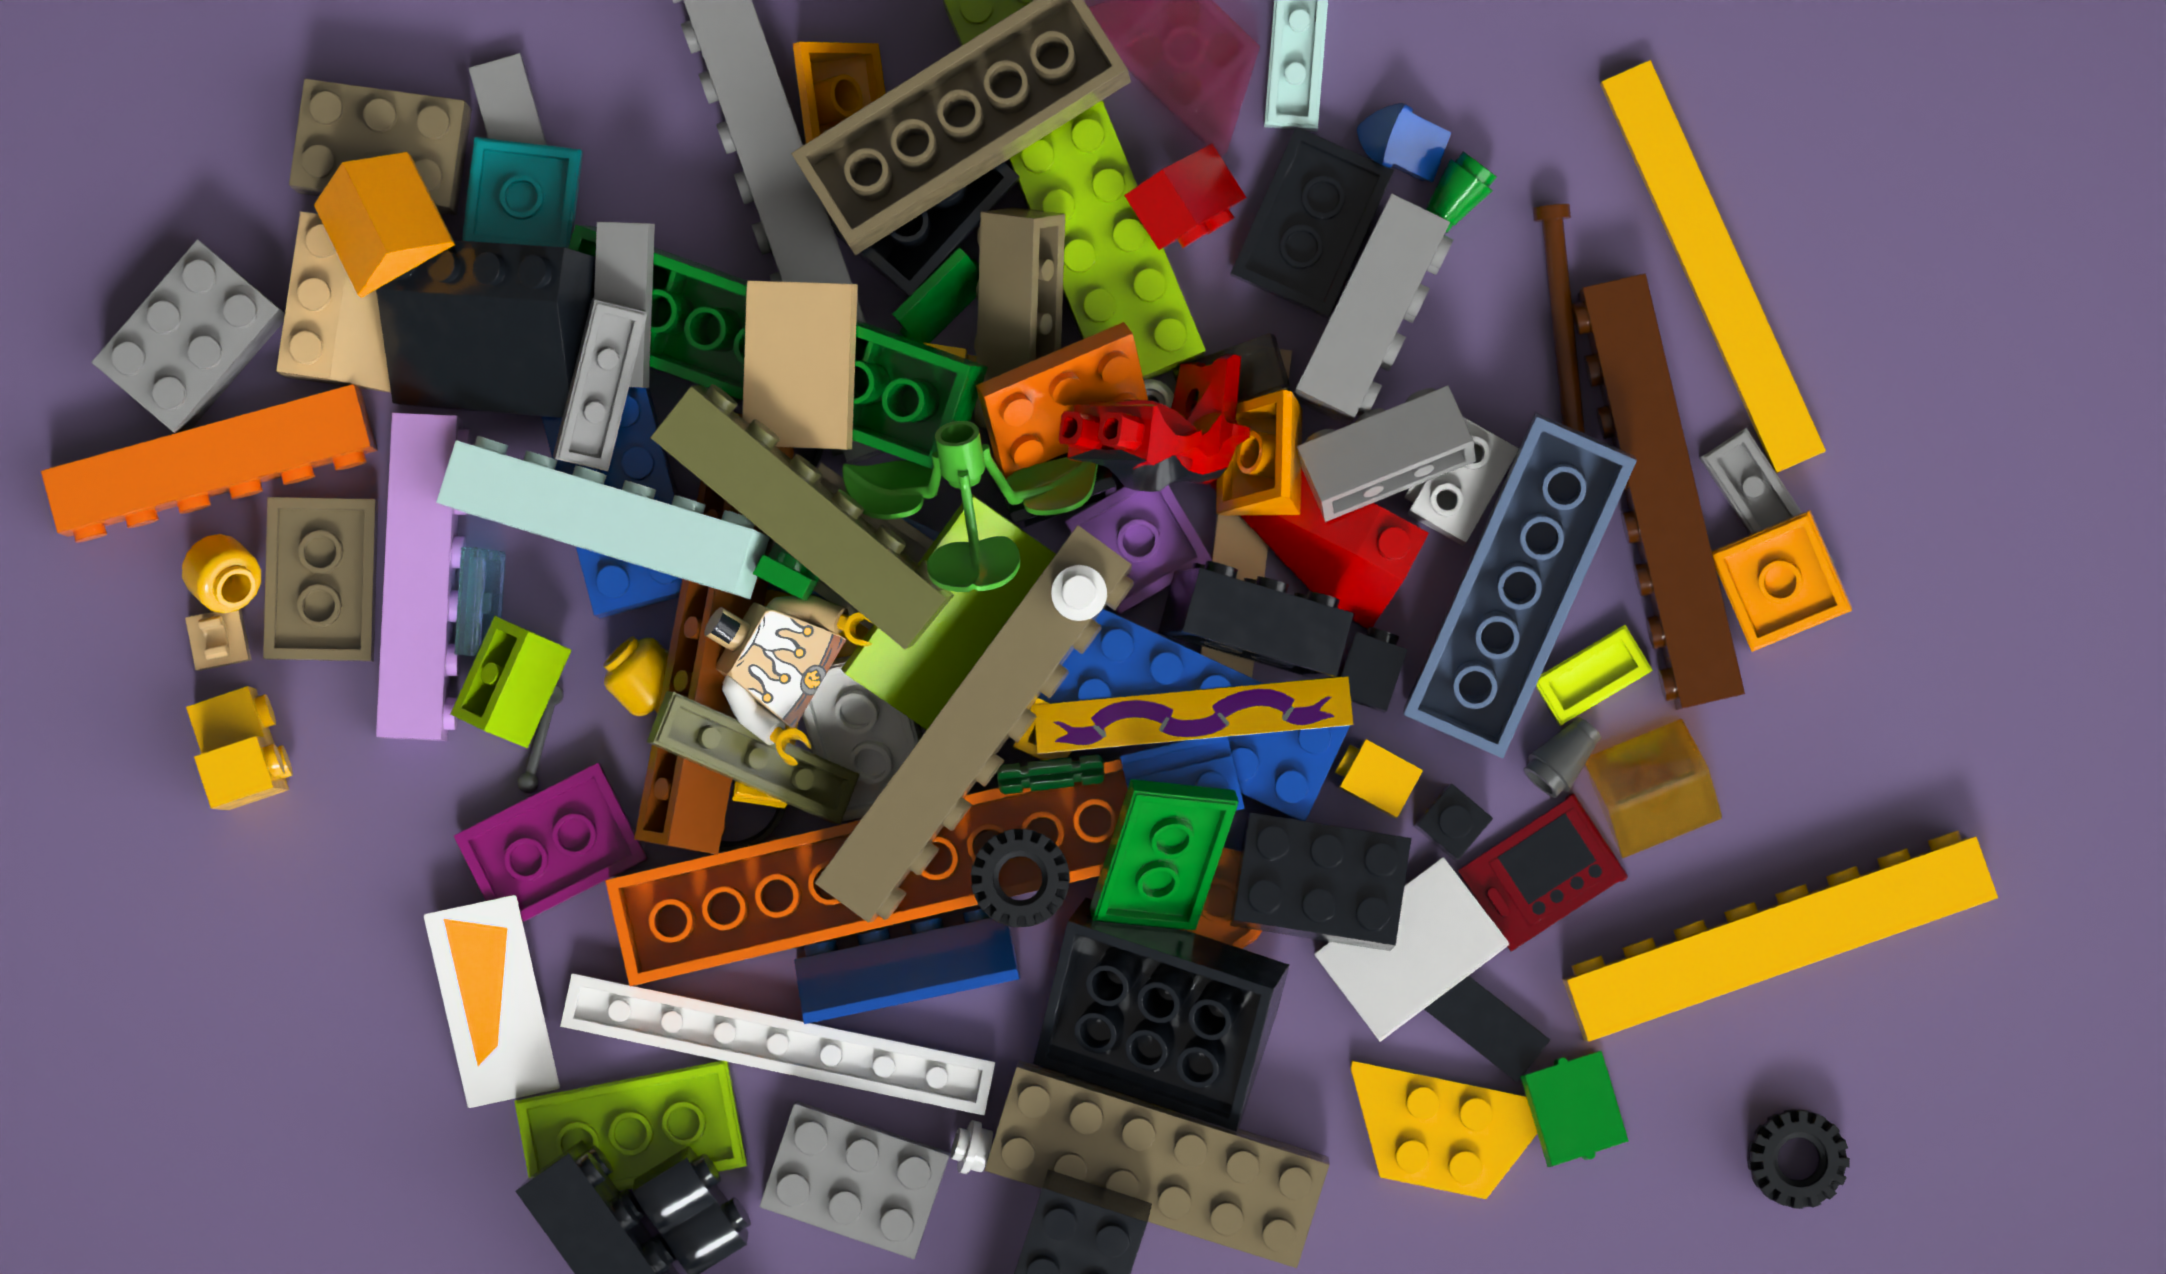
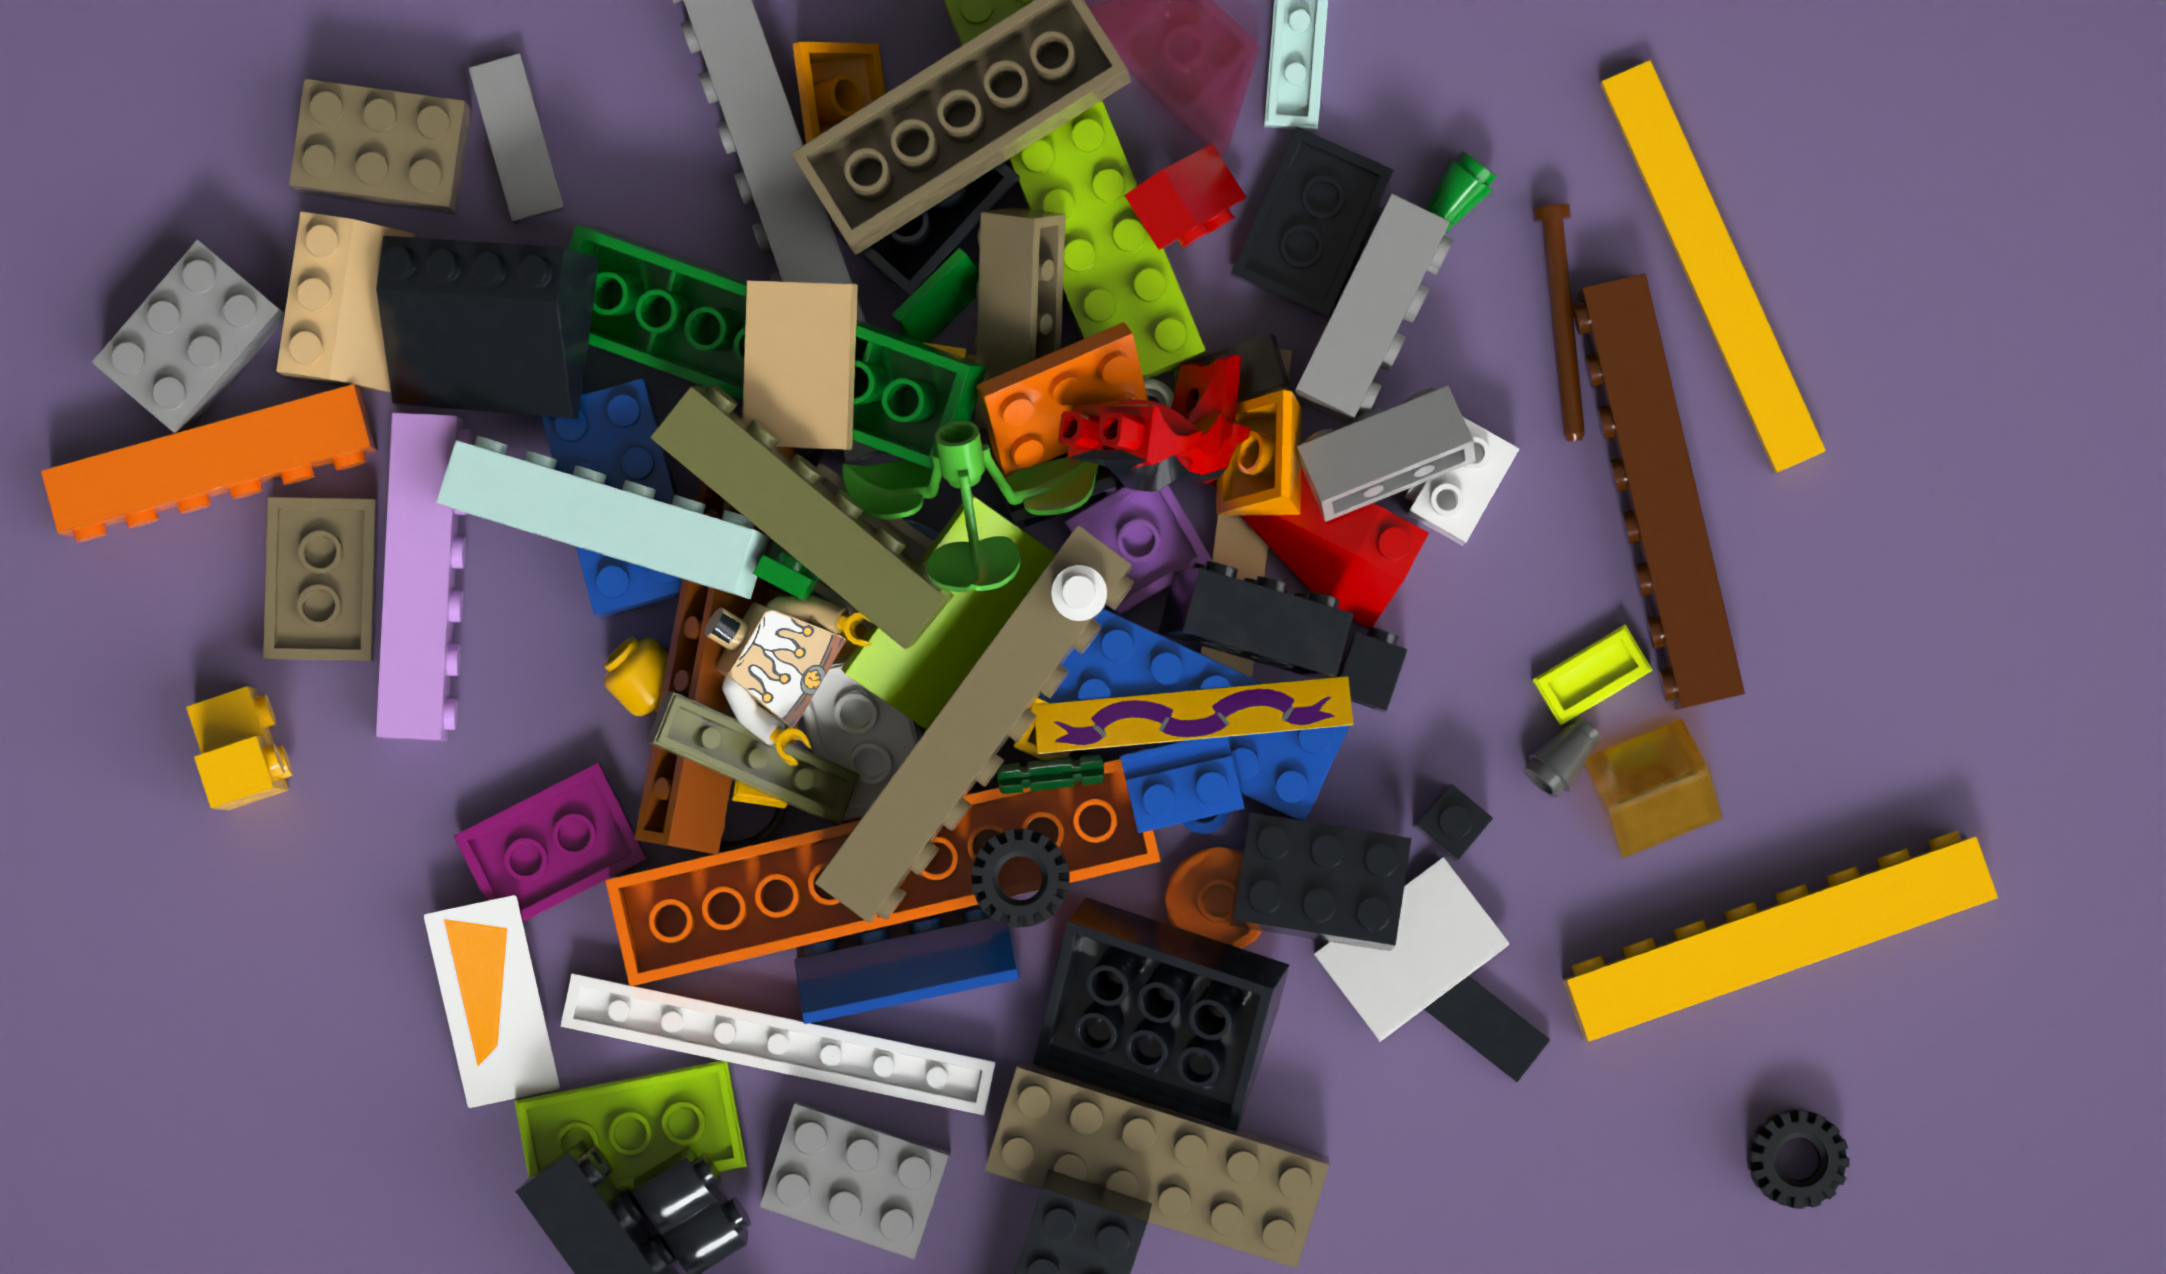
(218, 639): tan tile -> none
(221, 573): yellow head -> none
(381, 219): light orange slope -> none
(478, 597): clear light blue tile -> none
(510, 682): lime brick -> none
(522, 193): teal tile -> none
(529, 781): dark grey hinge -> none
(600, 384): light grey tile -> none
(626, 278): light grey tile -> none
(971, 1147): white plate -> none
(1163, 854): green tile -> none
(1377, 777): yellow brick -> none
(1403, 141): blue tile -> none
(1441, 1129): yellow wing -> none
(1519, 585): sand blue brick -> none
(1543, 872): dark red container -> none
(1574, 1108): green piece -> none
(1749, 483): light grey tile -> none
(1781, 580): light orange tile -> none

